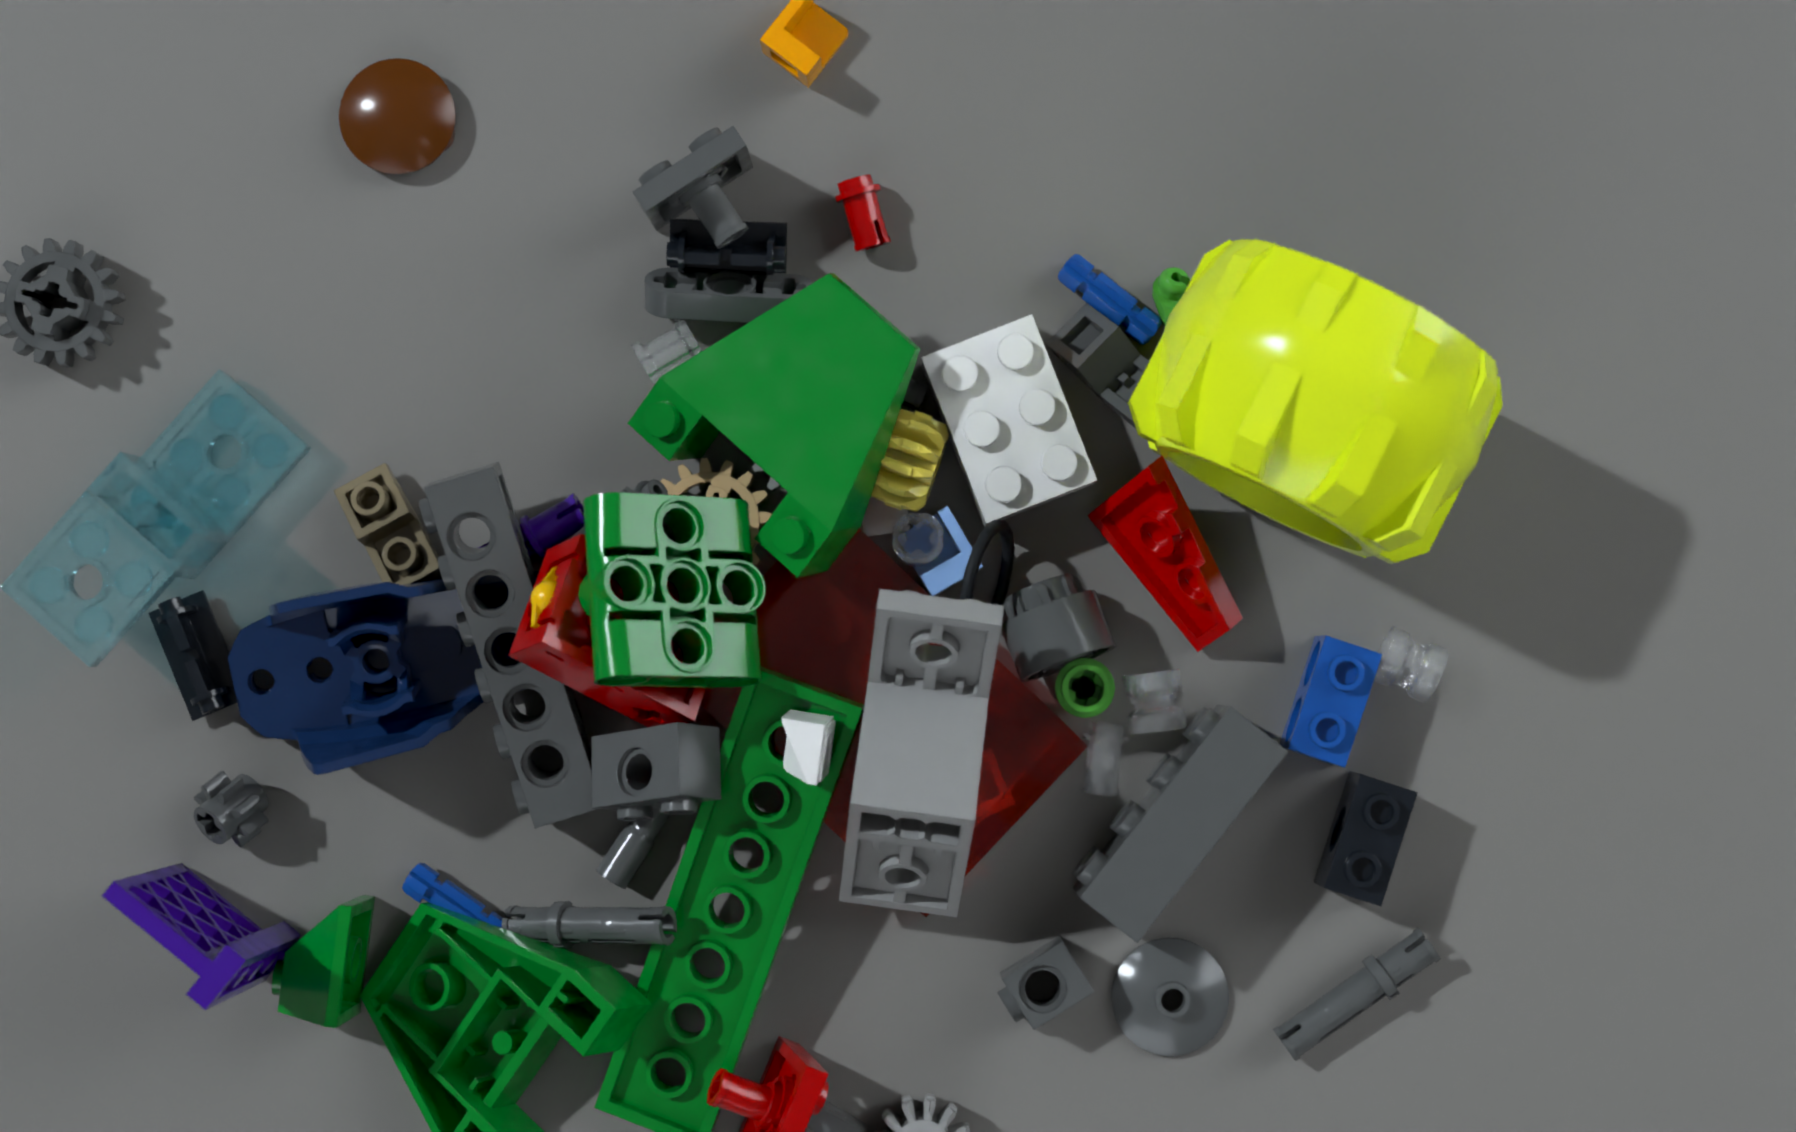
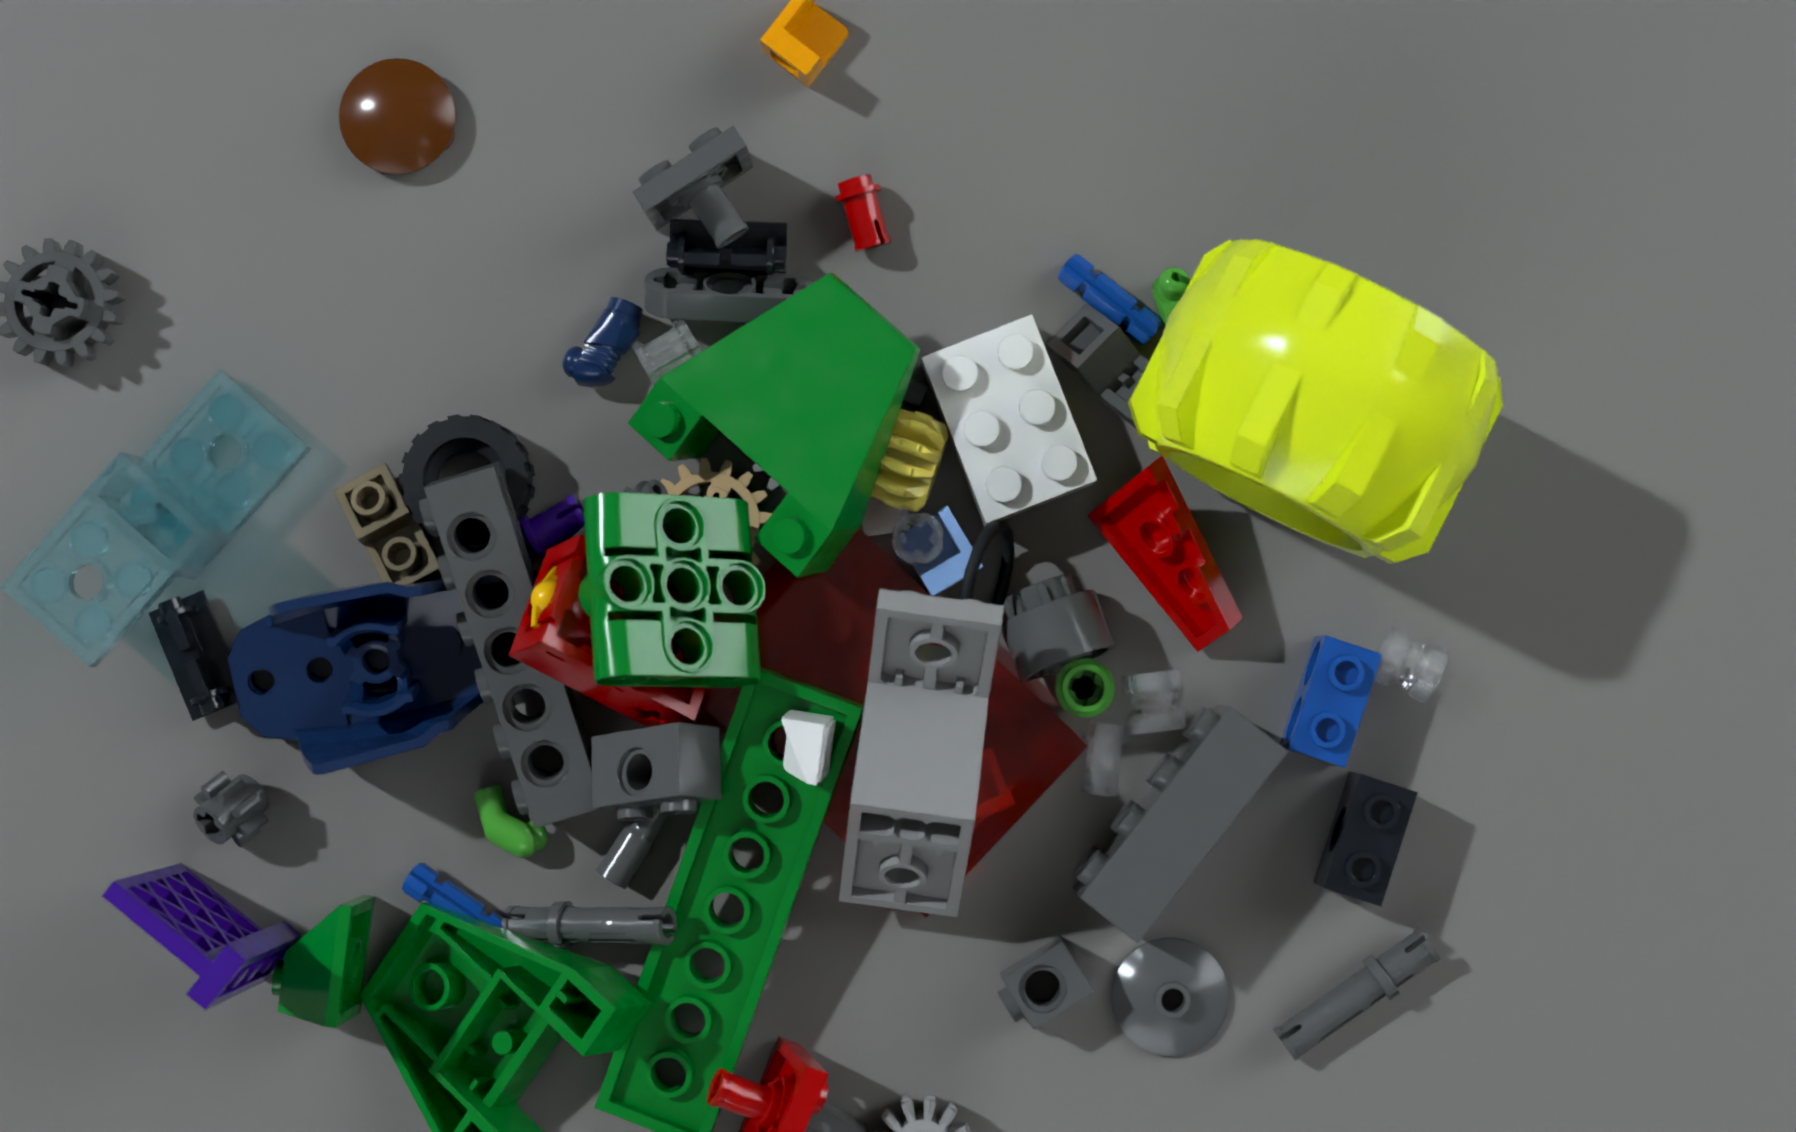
(460, 435): none -> black tyre
(505, 830): none -> bright green arm
(604, 345): none -> dark blue arm

